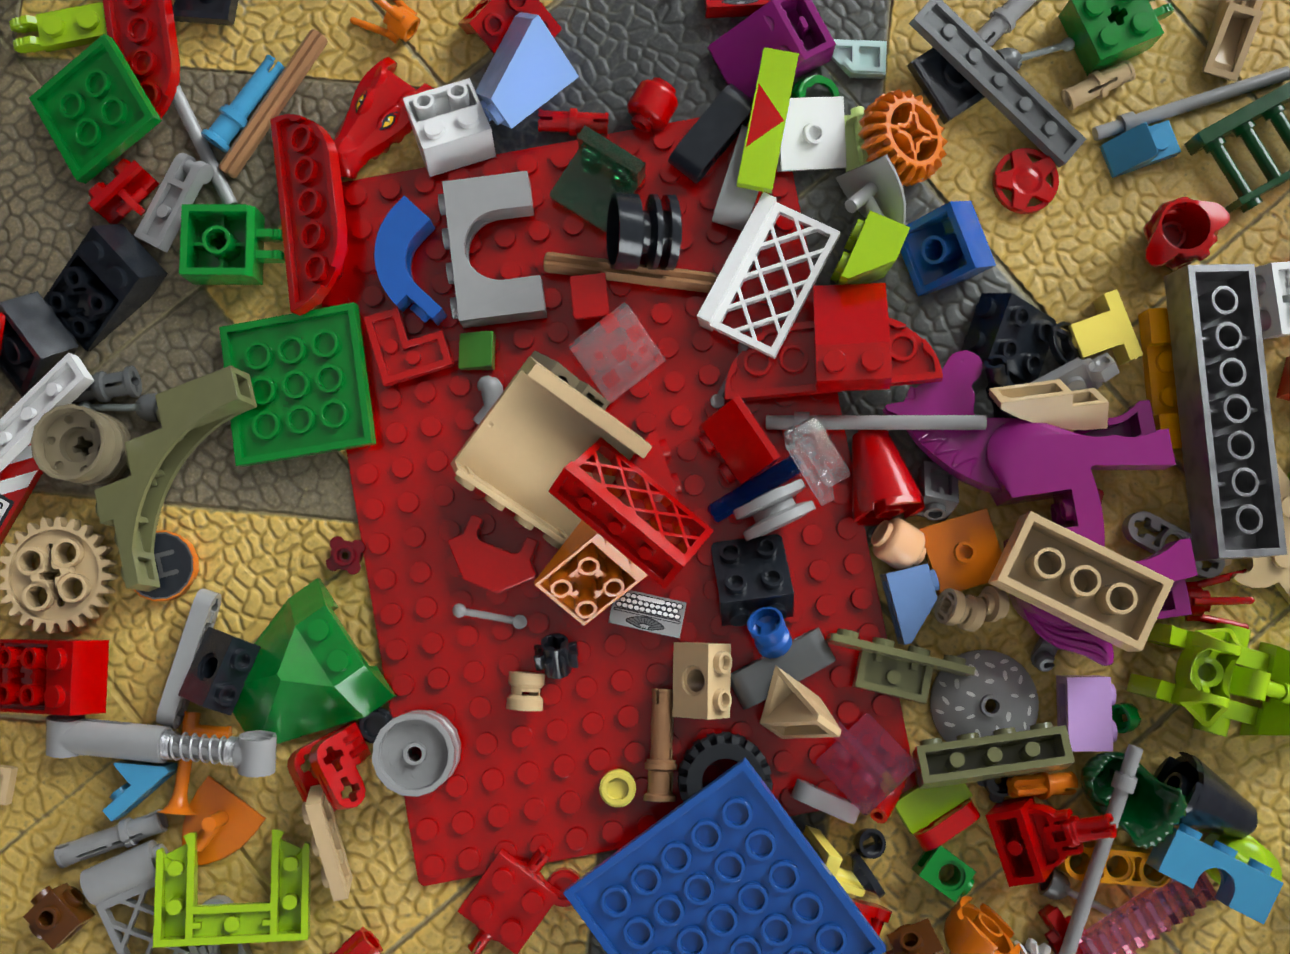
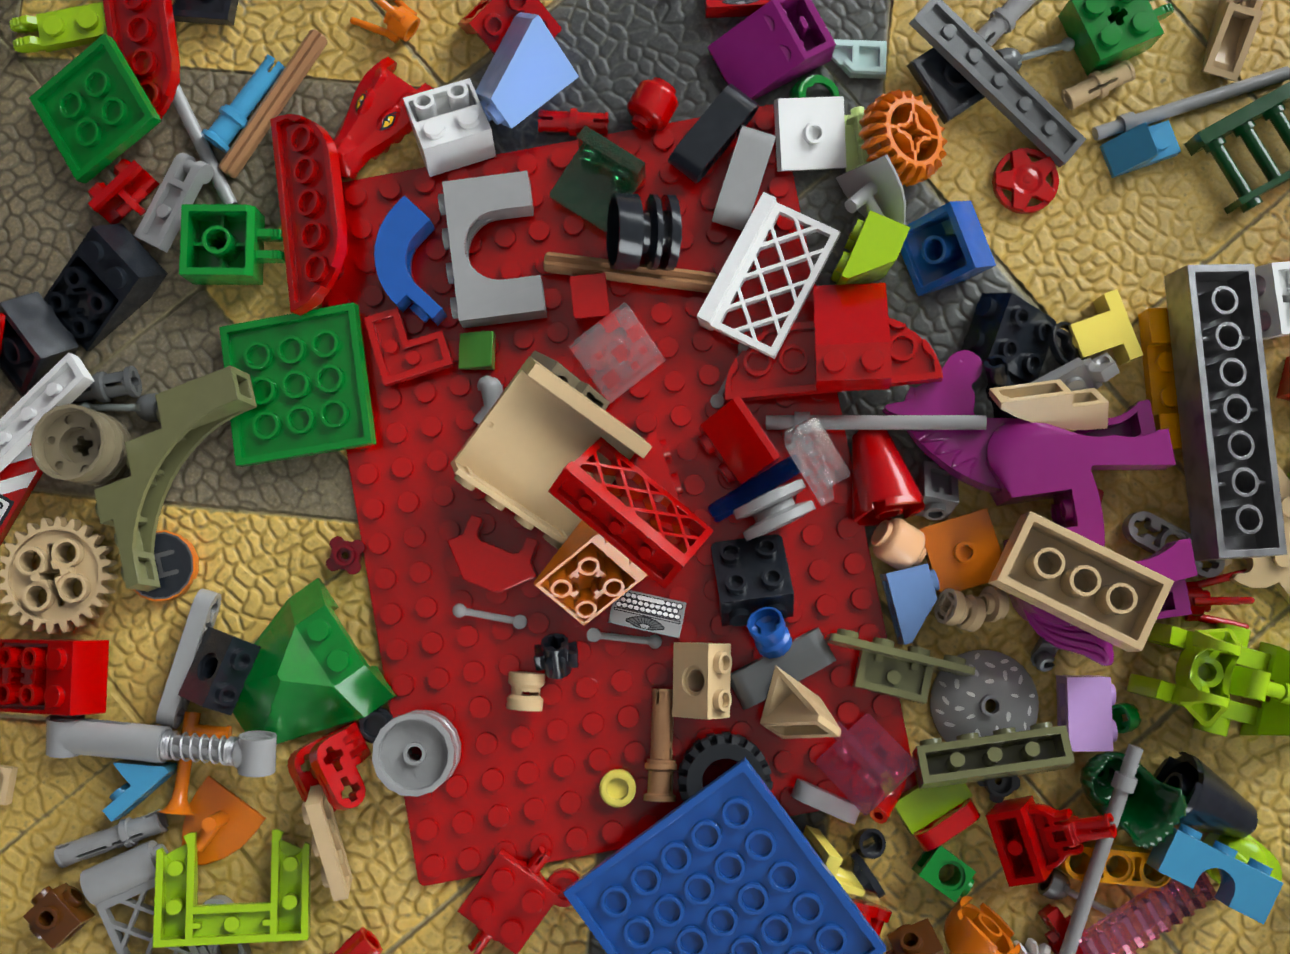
(653, 641): none -> light grey hinge
(767, 120): lime tile -> none
(1042, 785): orange axle -> none
(1183, 232): red piece -> none

